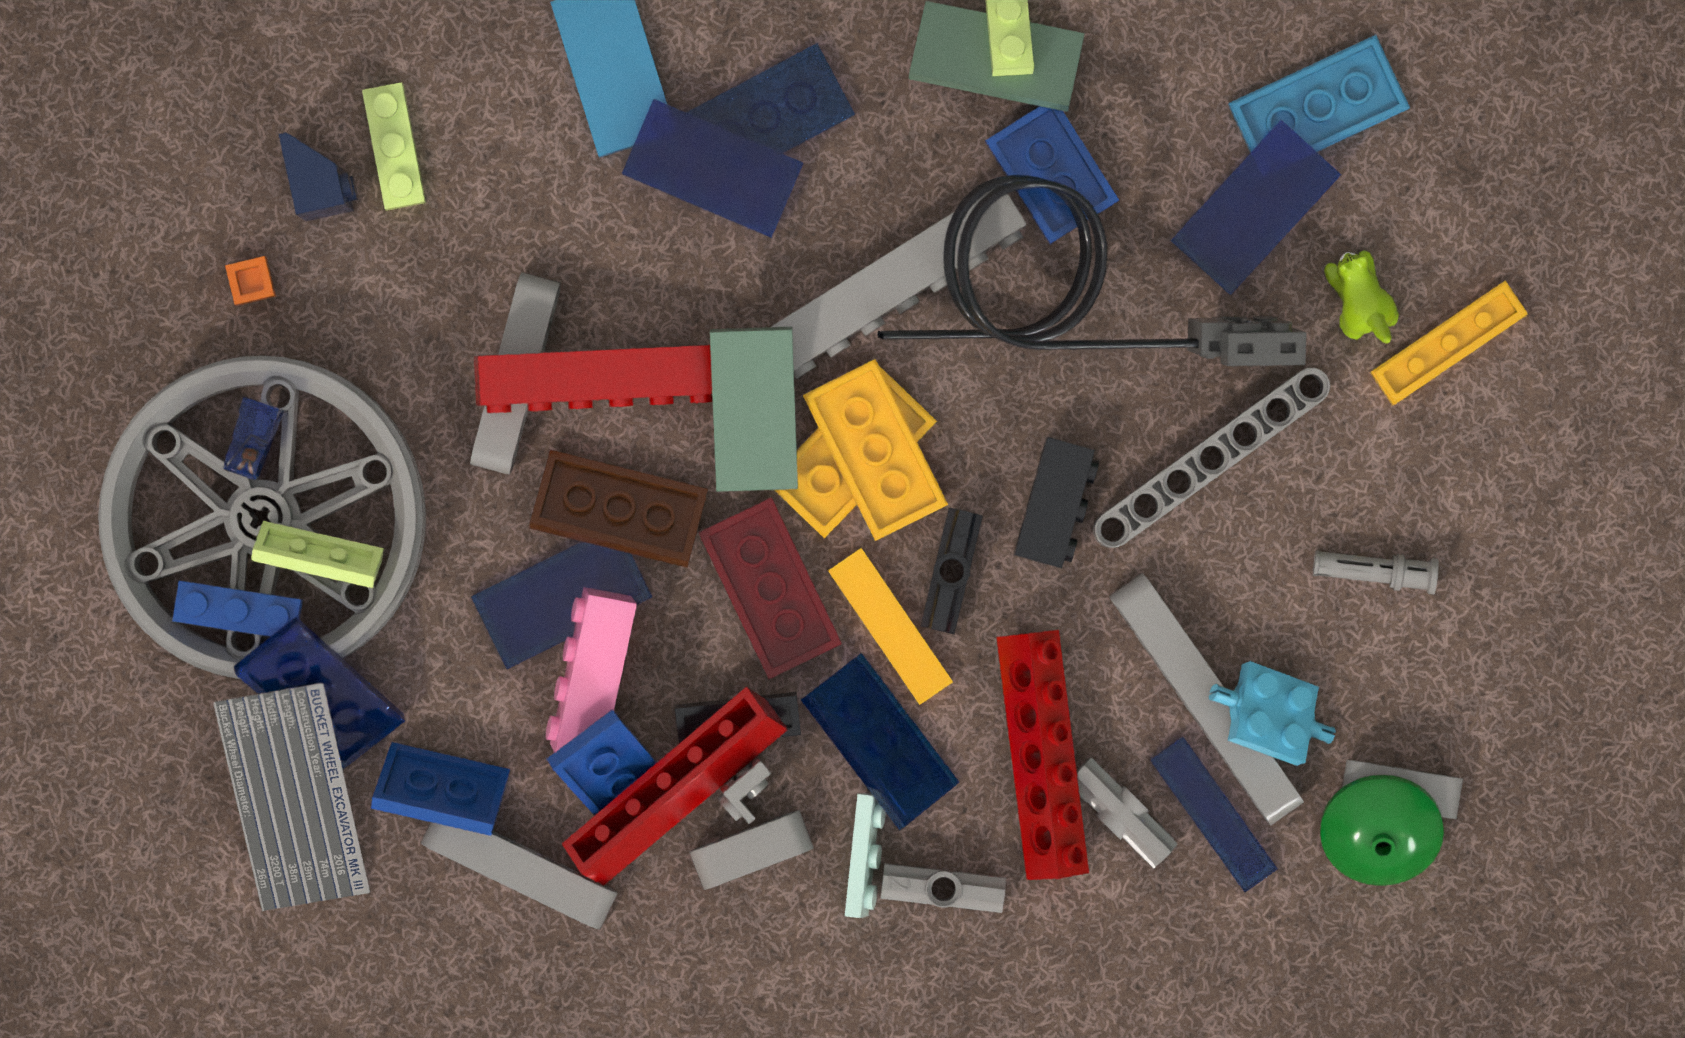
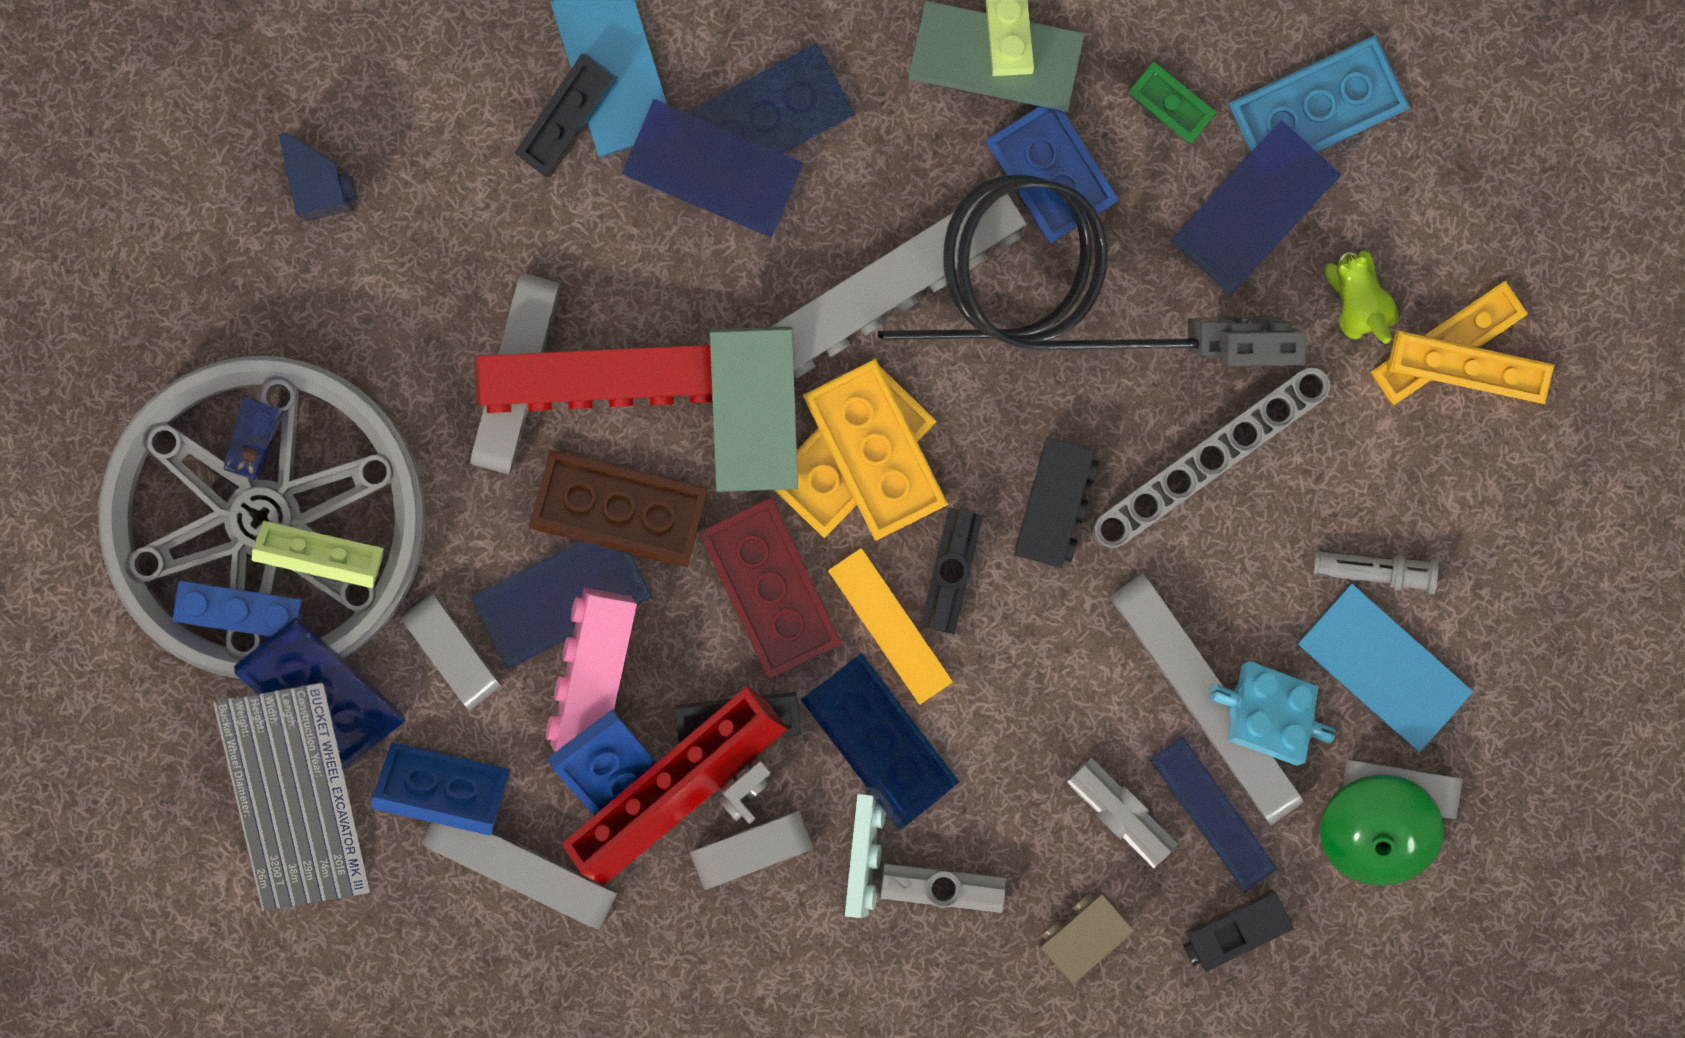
(250, 280): orange plate -> none
(393, 146): yellowish green plate -> none
(451, 651): none -> light grey beam
(566, 115): none -> black plate
(1042, 755): red brick -> none
(1085, 936): none -> dark tan brick
(1171, 103): none -> green plate
(1237, 931): none -> black brick
(1385, 667): none -> dark azure tile
(1470, 367): none -> yellow tile

